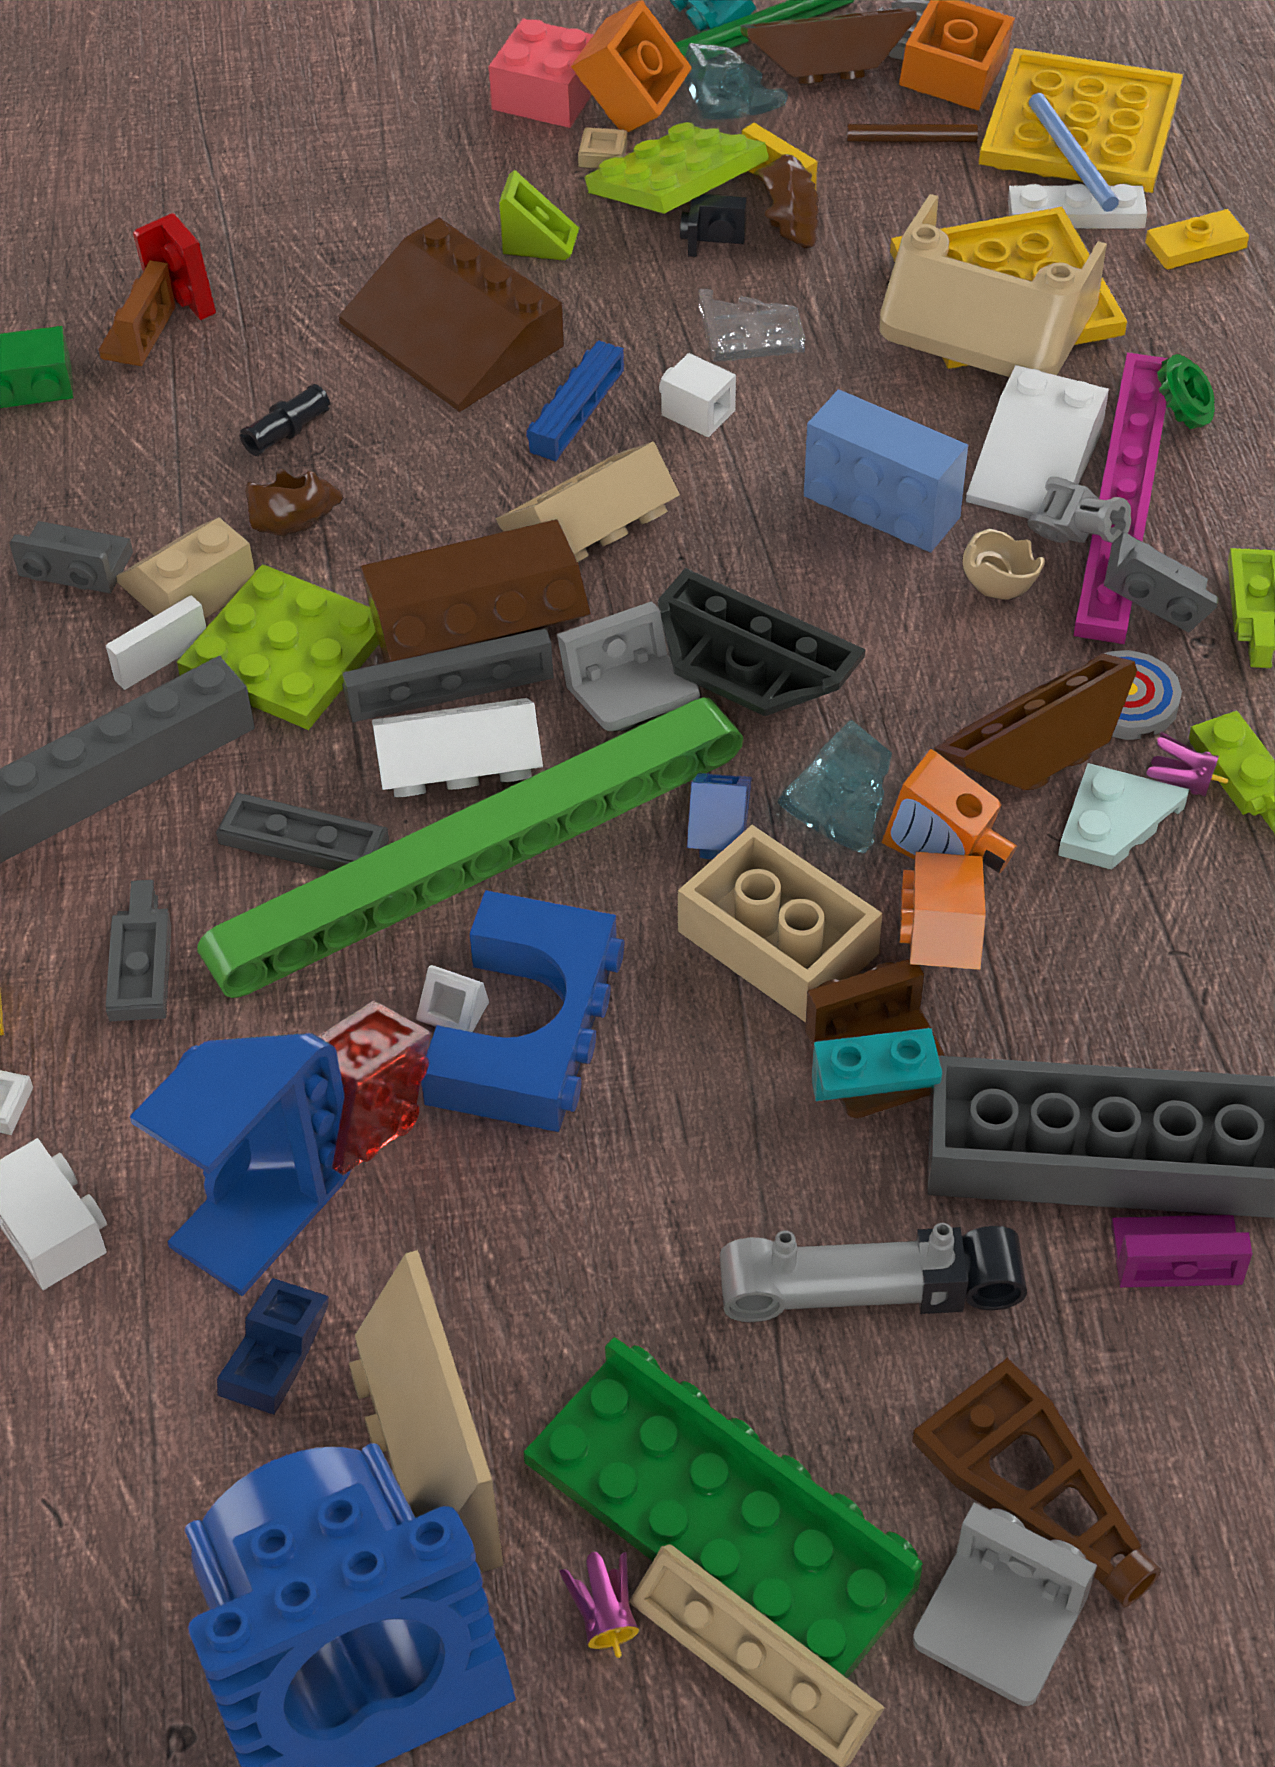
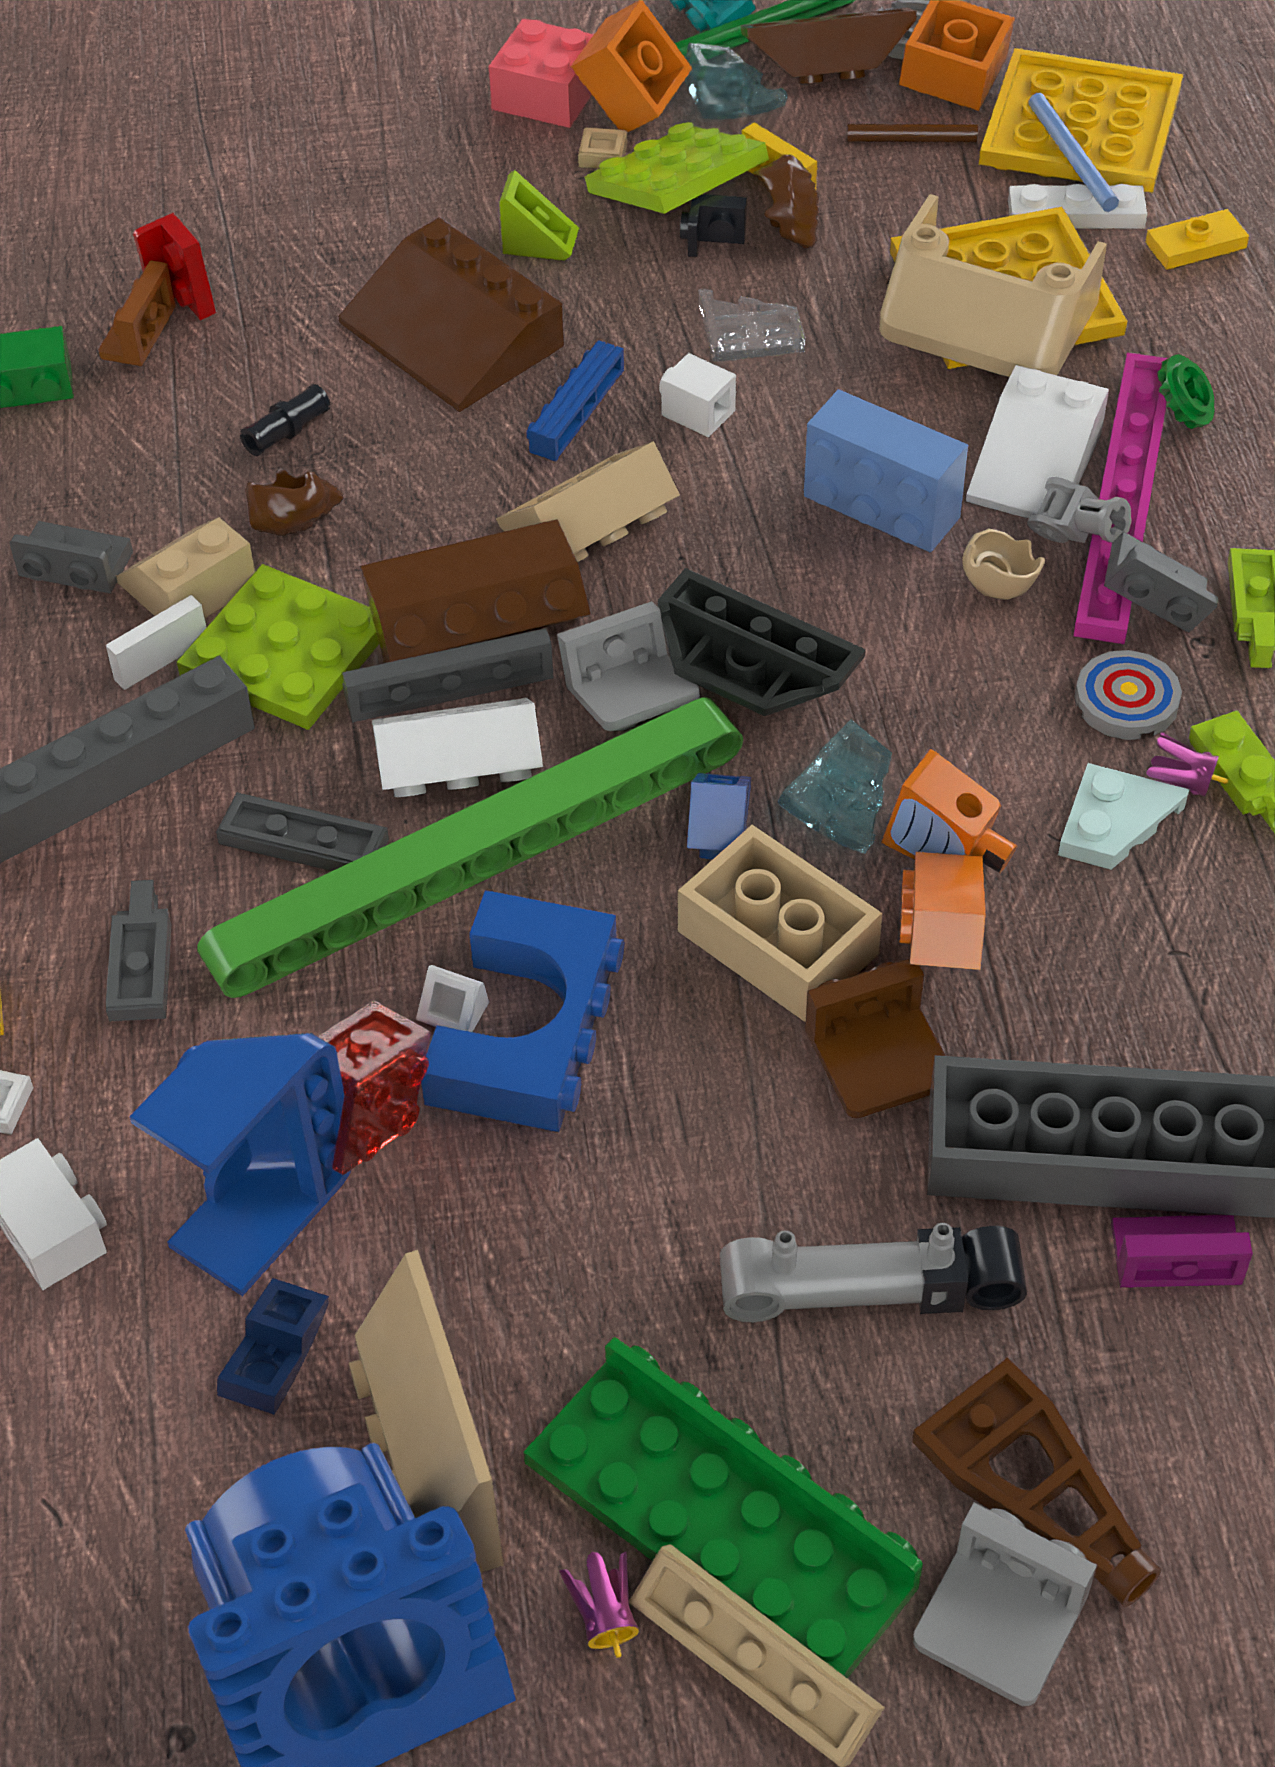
(875, 1064): teal bracket -> none
(1047, 726): reddish brown wedge -> none

